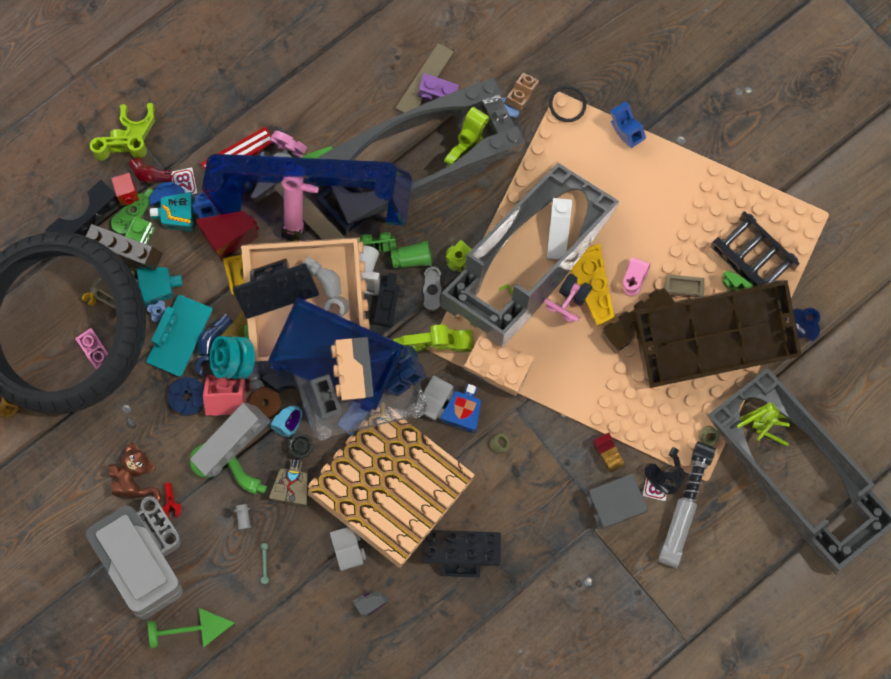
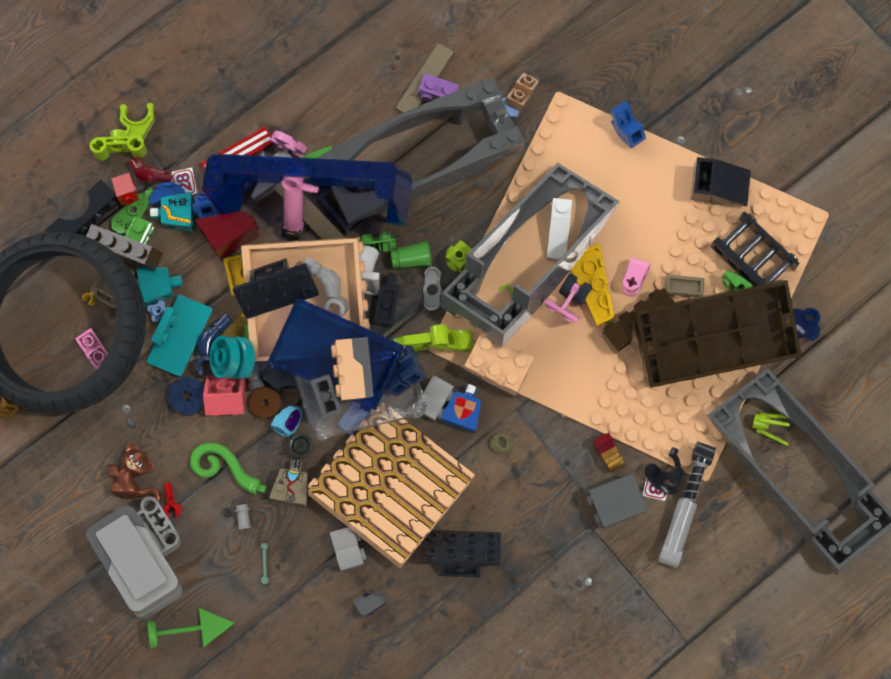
(230, 439): light grey wedge -> none
(469, 136): lime piece -> none
(567, 119): black piece -> none
(713, 439): olive piece -> none
(720, 182): none -> black slope
(767, 412): lime plant -> none

